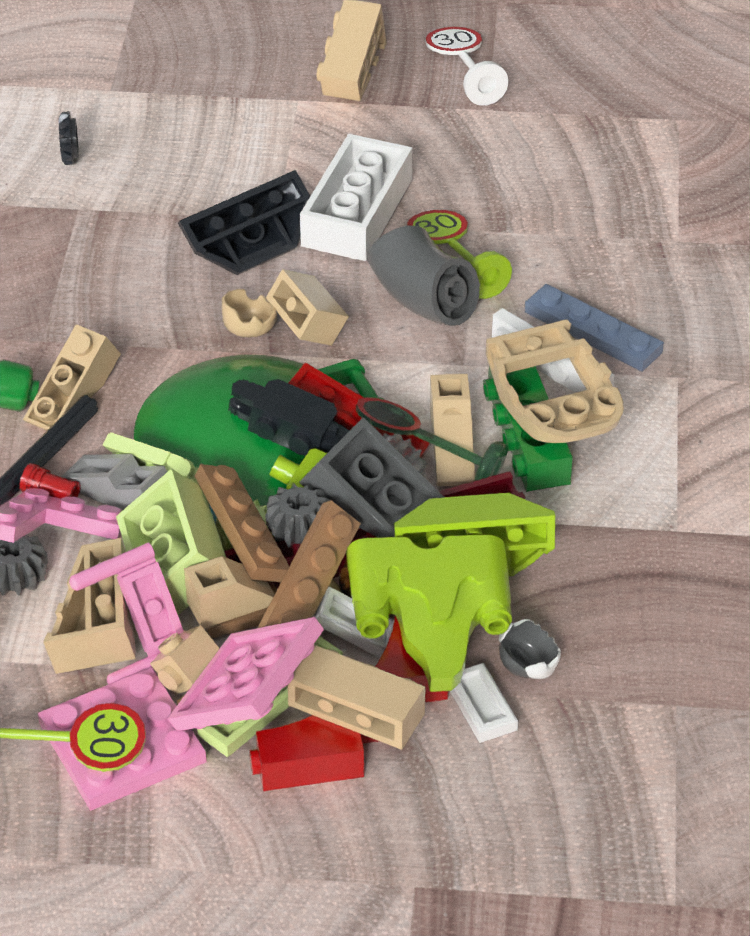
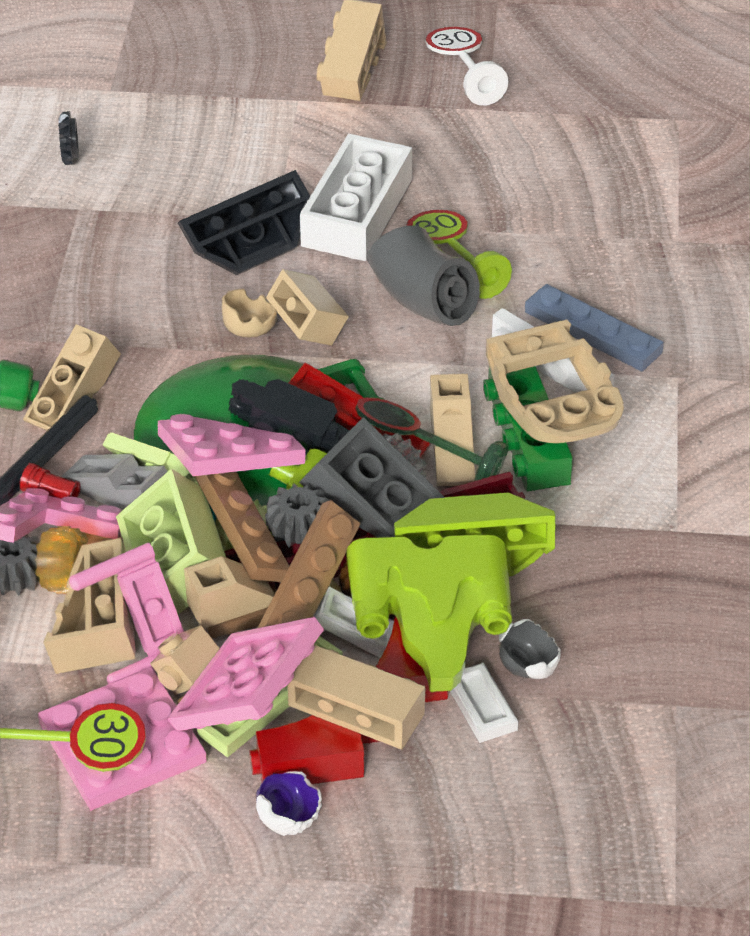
(57, 556): none -> clear yellow gear
(223, 447): none -> bright pink plate
(288, 802): none -> dark purple hair

